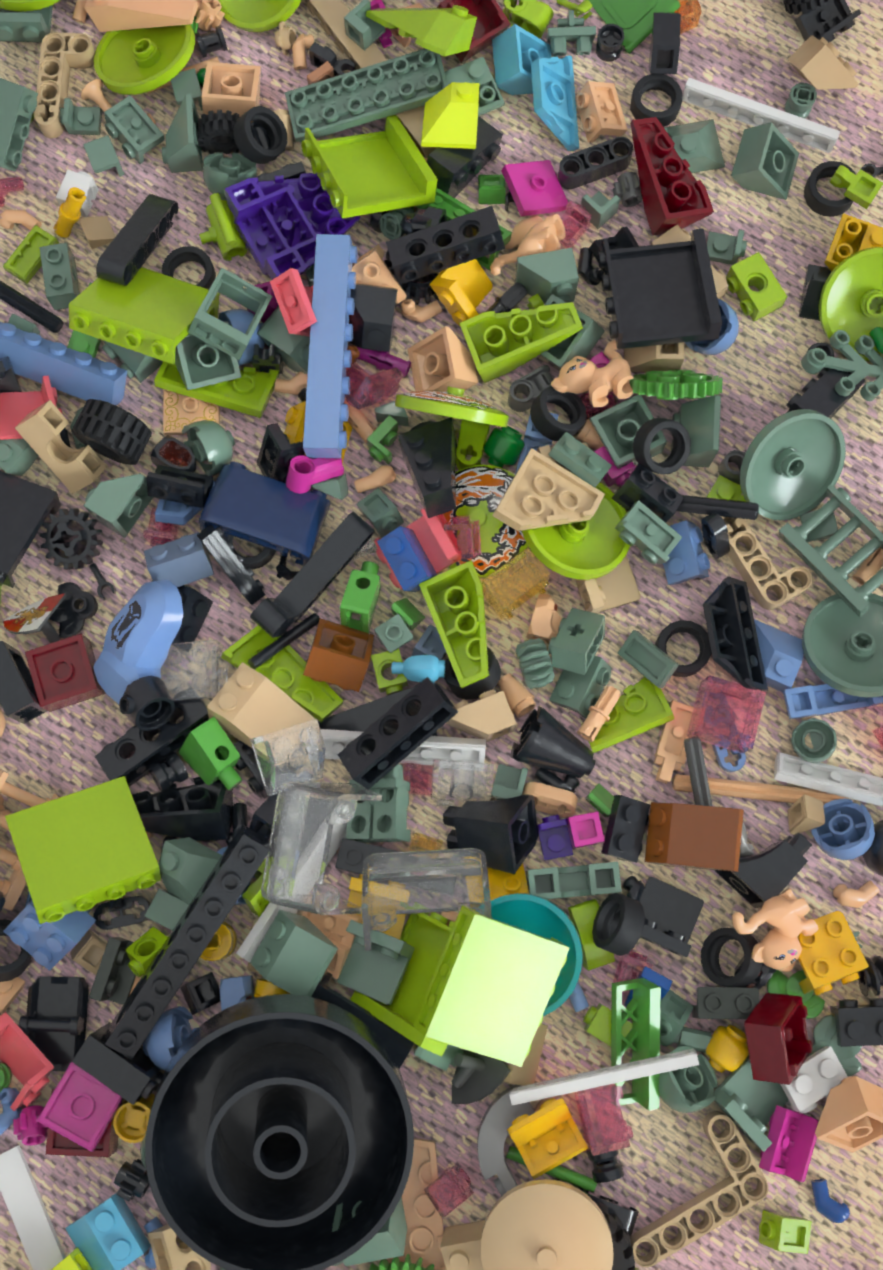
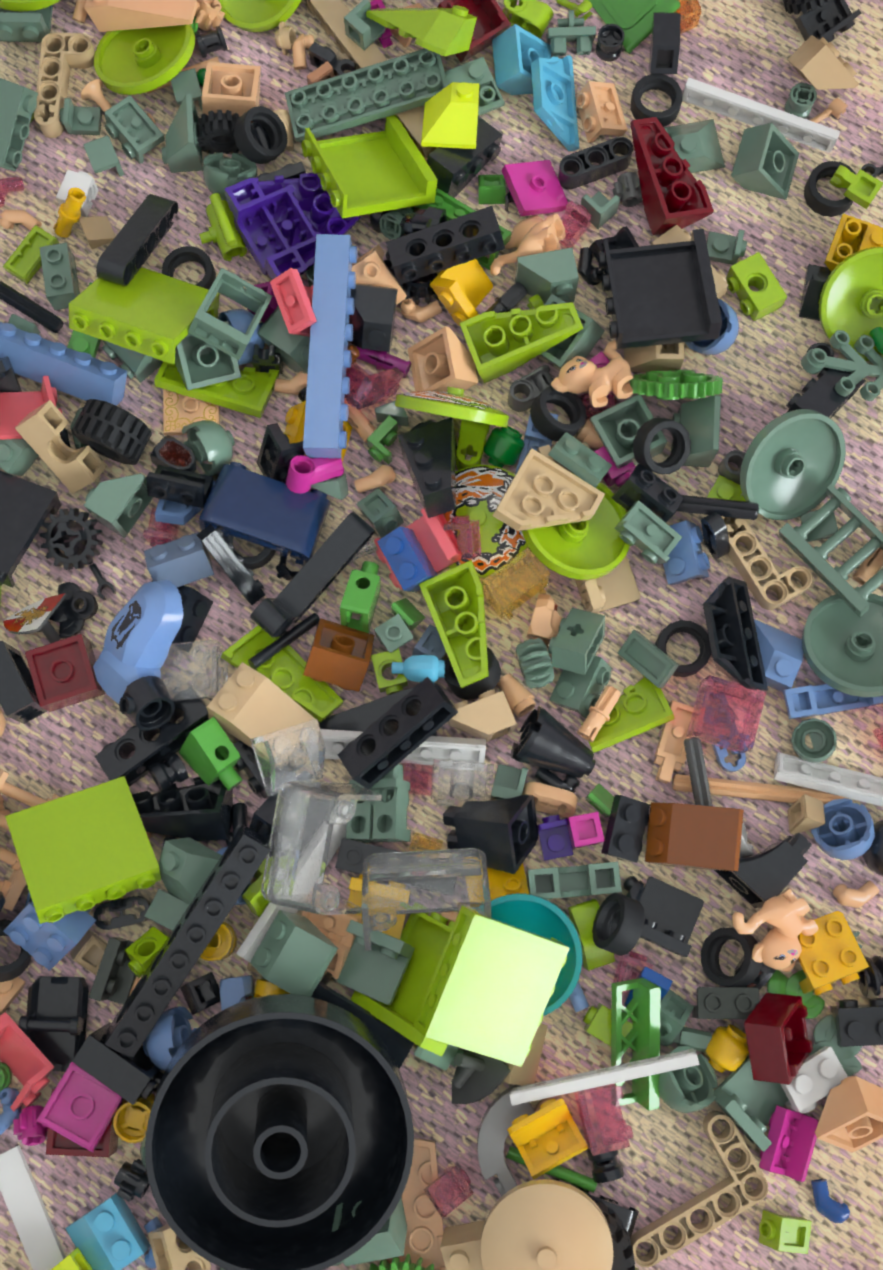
(835, 108): none -> light nougat hand

